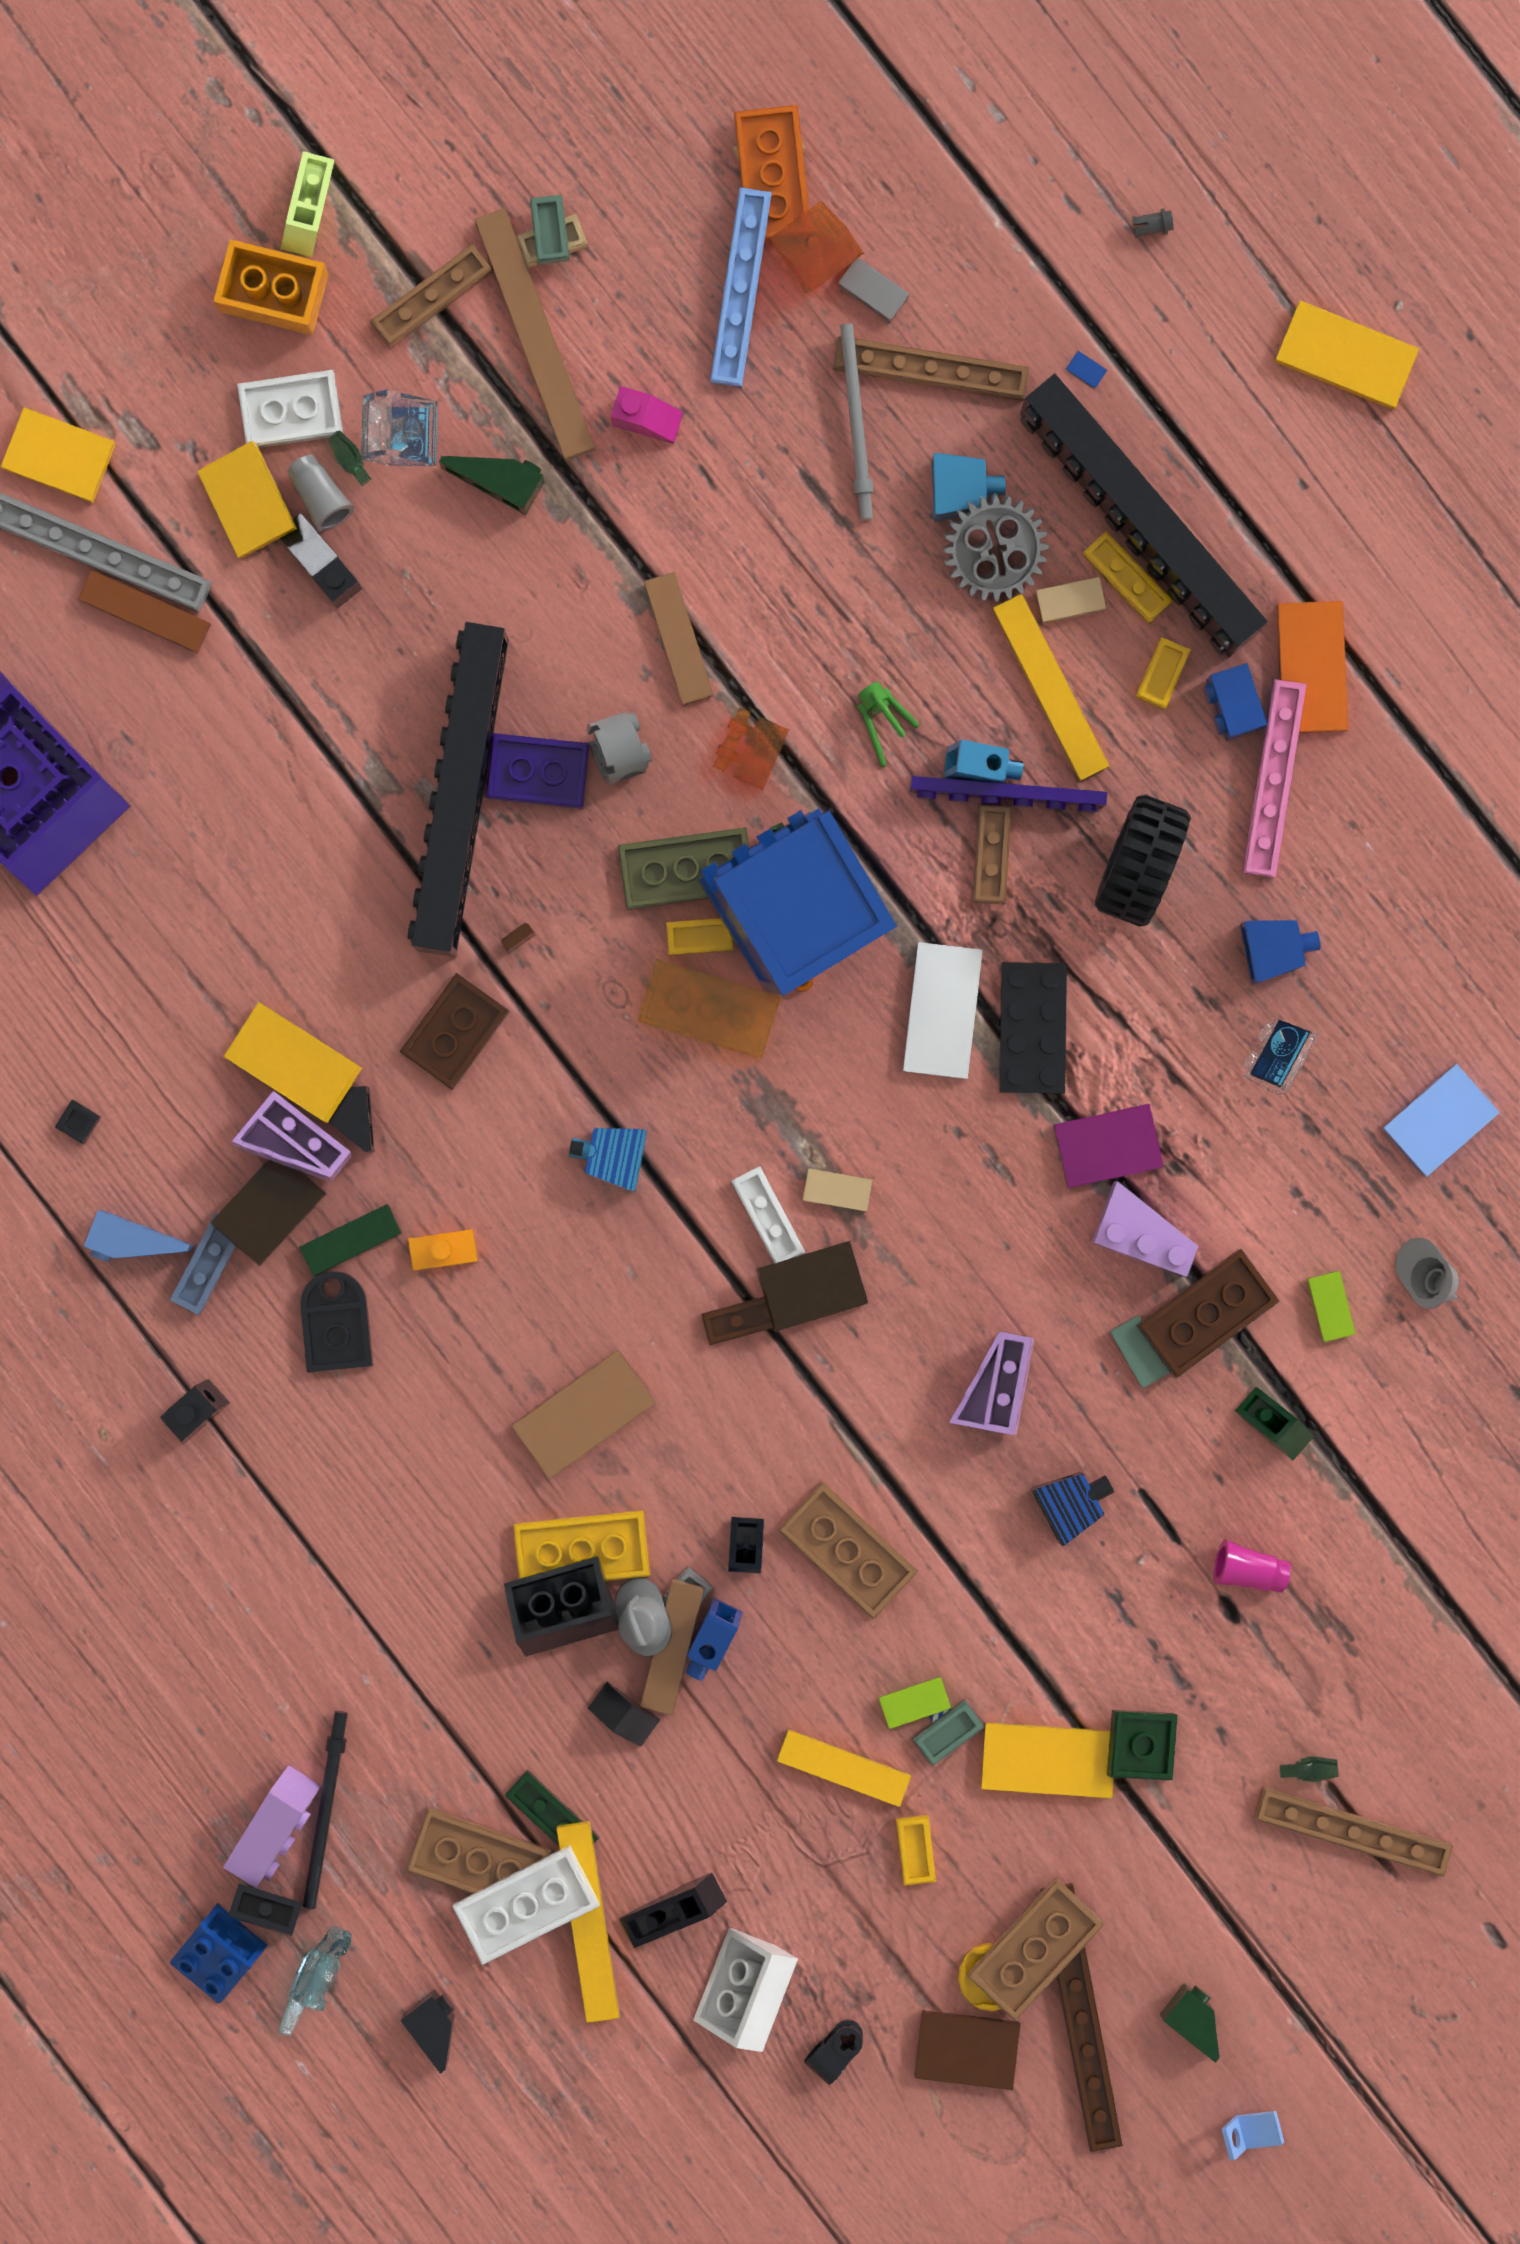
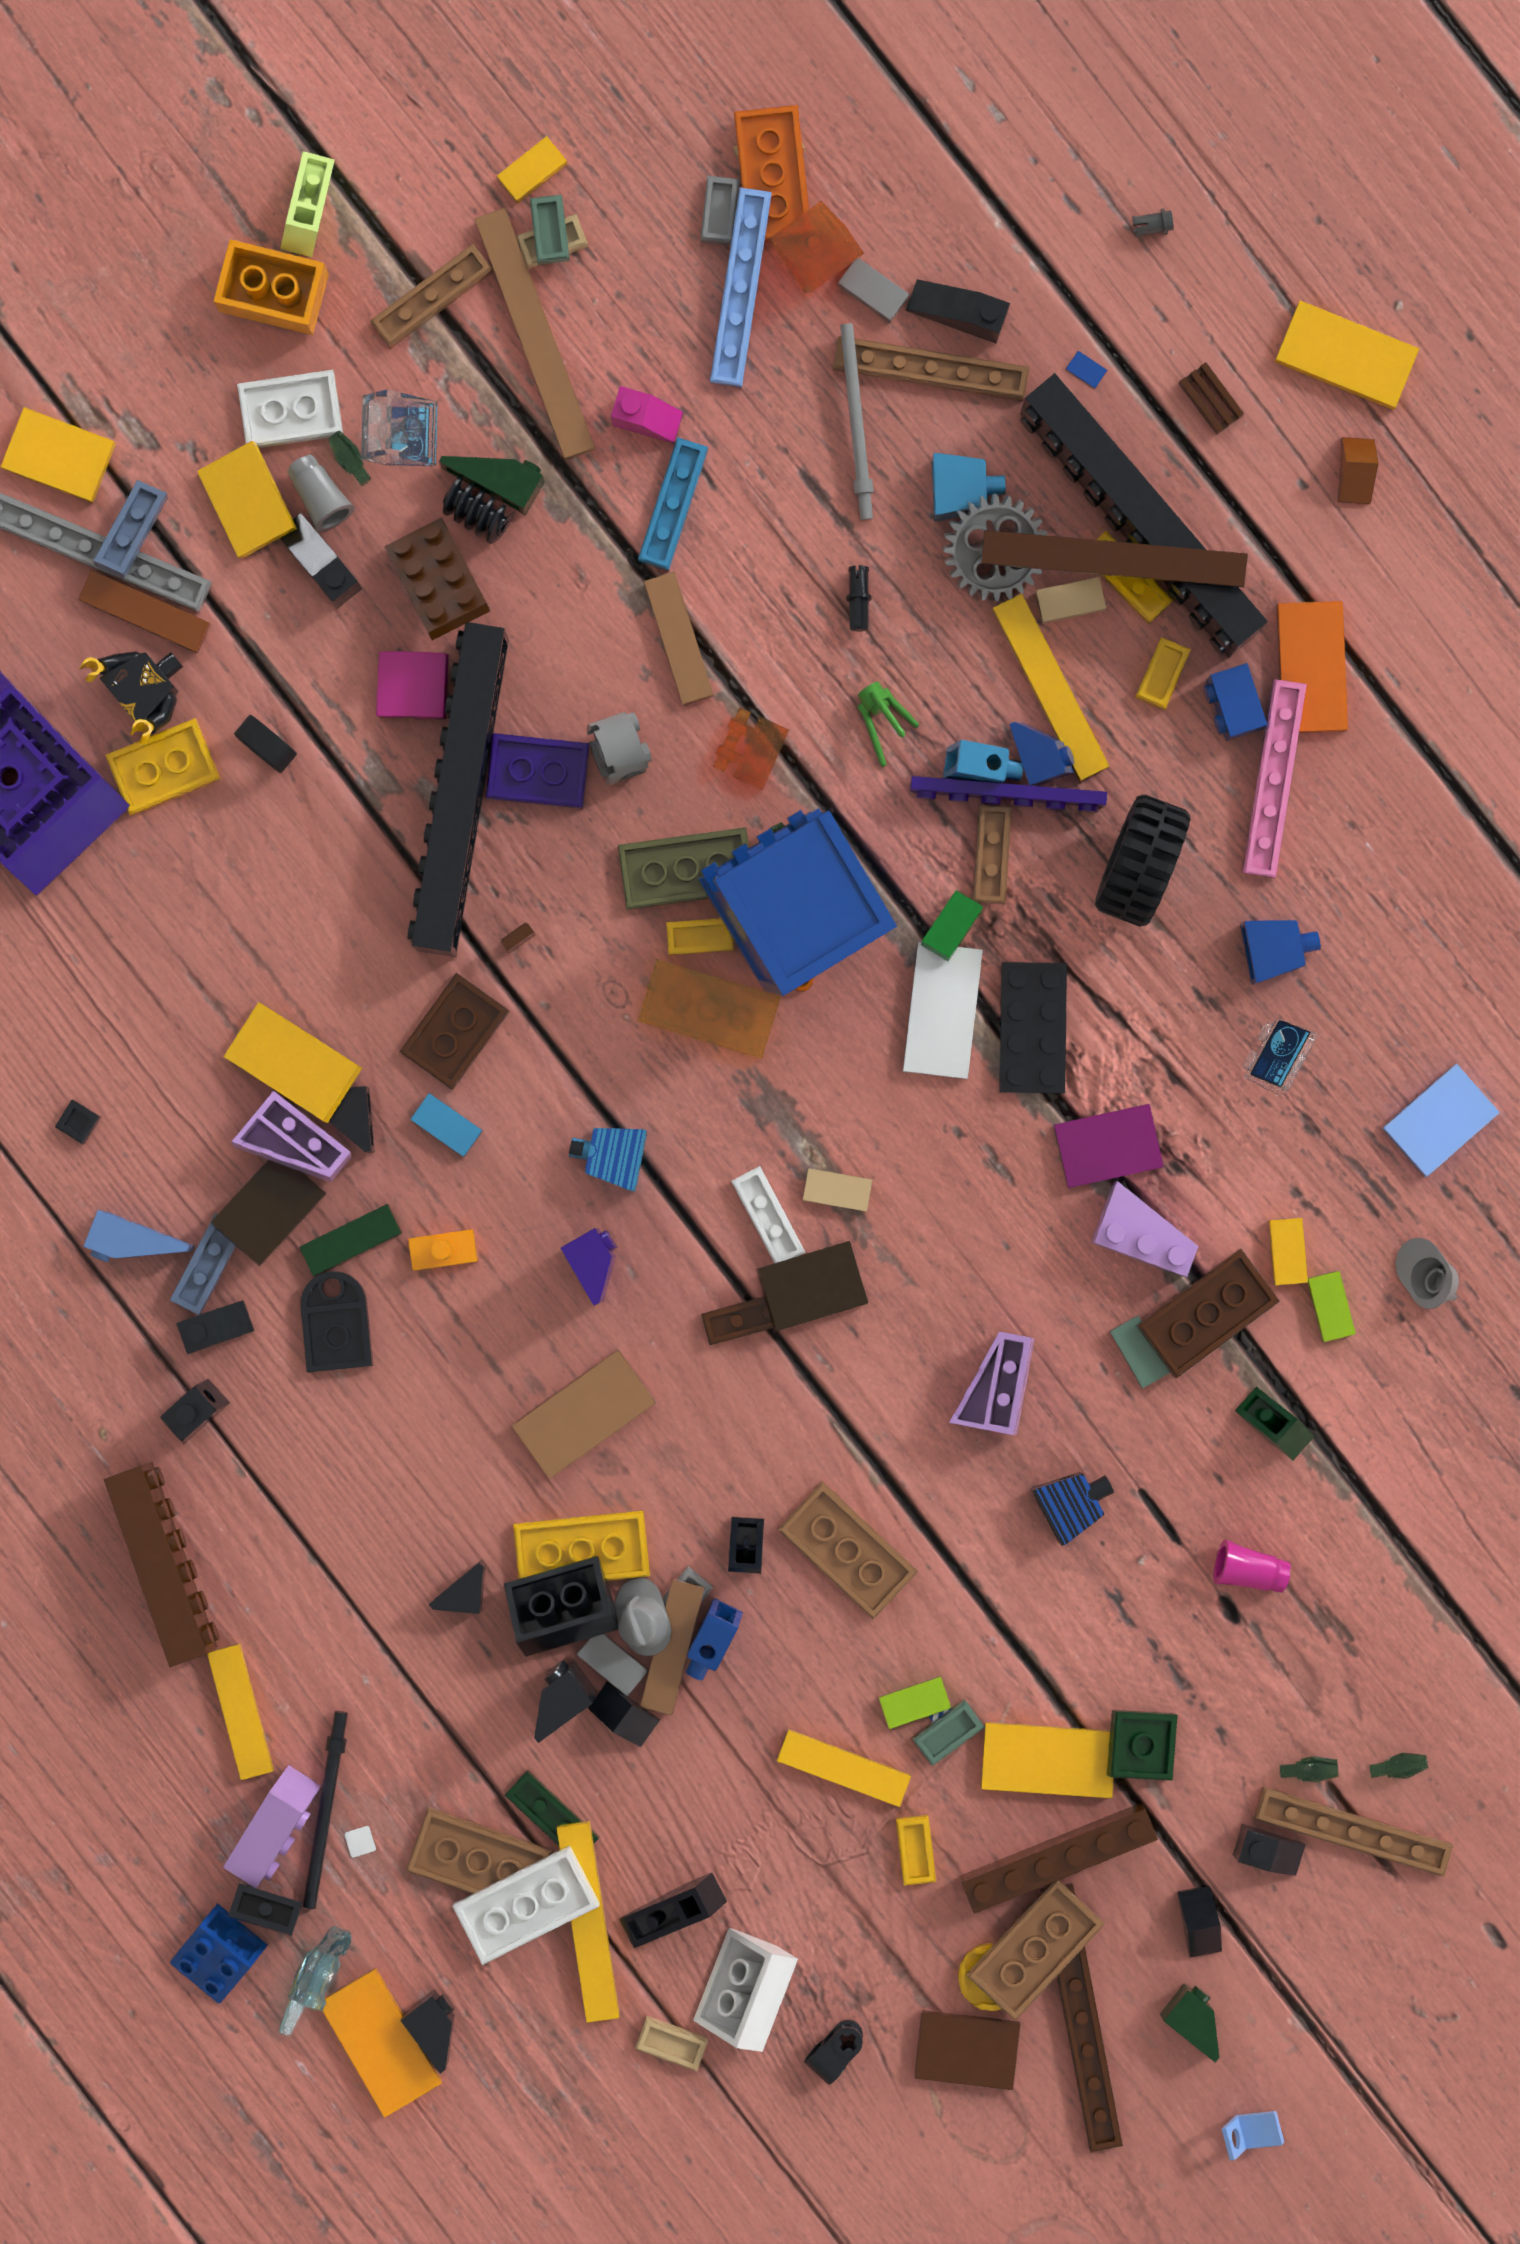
(130, 529): none -> sand blue plate
(139, 687): none -> black torso
(162, 1564): none -> reddish brown brick
(163, 767): none -> yellow tile
(215, 1327): none -> black slope
(240, 1711): none -> yellow tile
(265, 743): none -> black tyre
(360, 1841): none -> white sticker
(378, 2042): none -> light orange tile
(412, 685): none -> dark pink slope
(437, 579): none -> reddish brown plate
(446, 1125): none -> dark azure tile
(465, 1593): none -> black slope
(476, 512): none -> black piece
(532, 169): none -> yellow tile
(562, 1697): none -> black slope
(592, 1262): none -> dark purple slope
(613, 1663): none -> light grey tile
(671, 2043): none -> tan tile
(673, 504): none -> dark azure tile
(719, 210): none -> light grey tile
(858, 598): none -> black axle
(952, 925): none -> green tile
(959, 309): none -> black slope
(1041, 754): none -> blue slope
(1058, 1857): none -> reddish brown brick
(1114, 558): none -> reddish brown tile
(1200, 1921): none -> black slope
(1221, 391): none -> reddish brown tile
(1268, 1851): none -> black slope
(1288, 1251): none -> yellow tile
(1357, 470): none -> dark orange slope
(1400, 1766): none -> clear green piece

